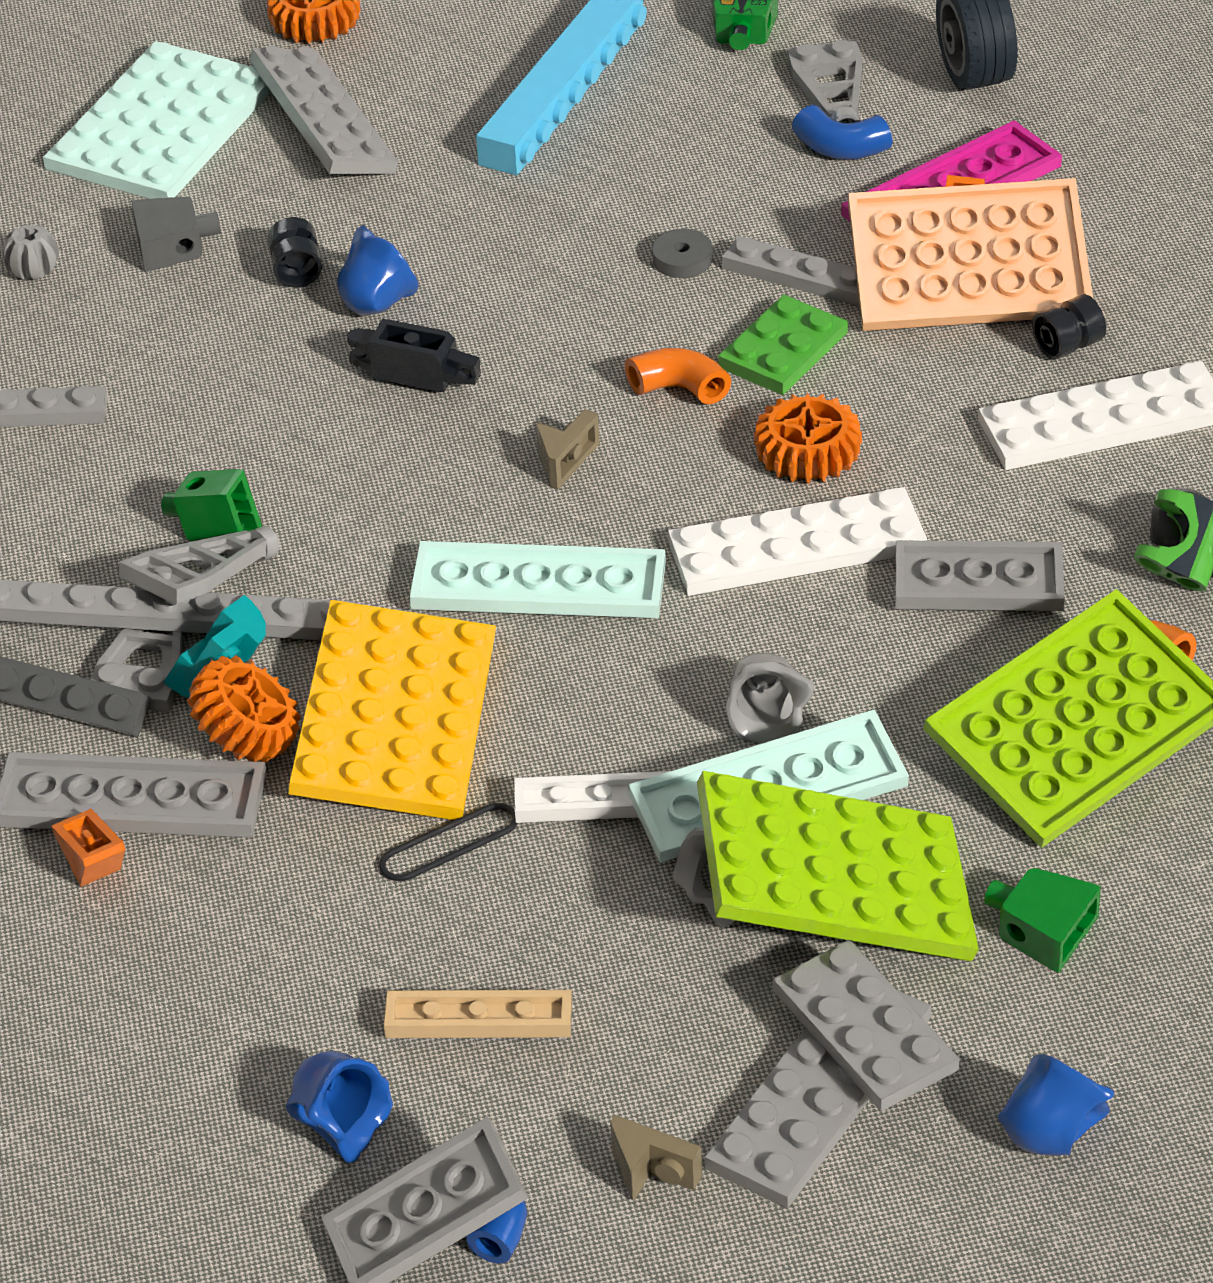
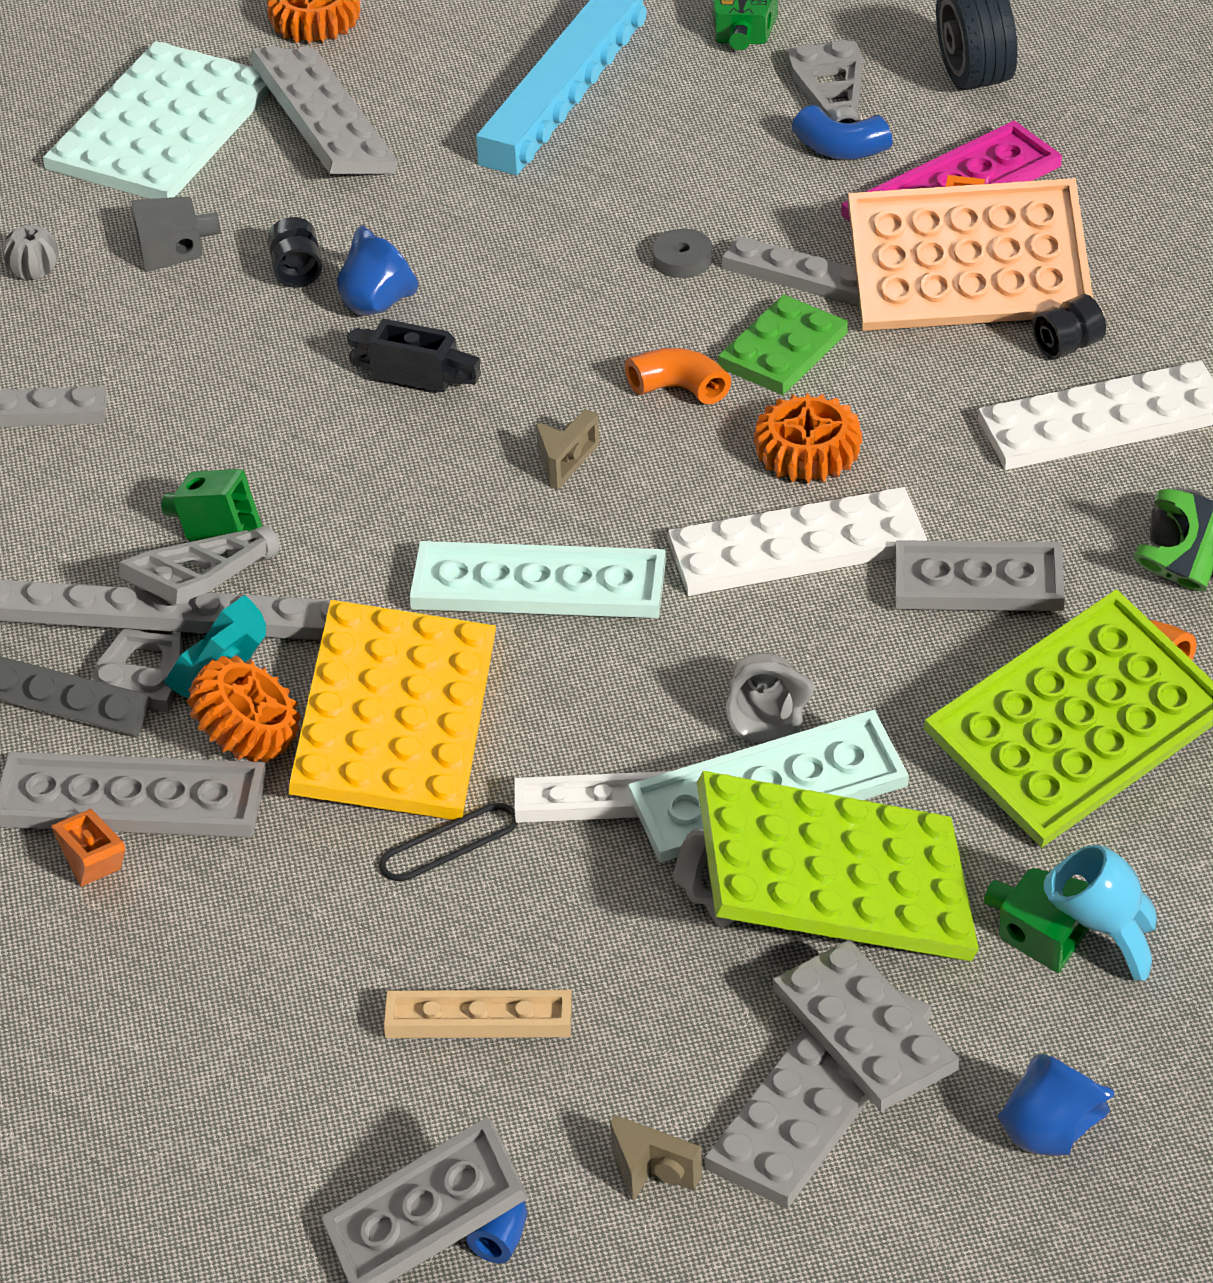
(340, 1100): blue piece -> none
(1109, 904): none -> medium azure piece

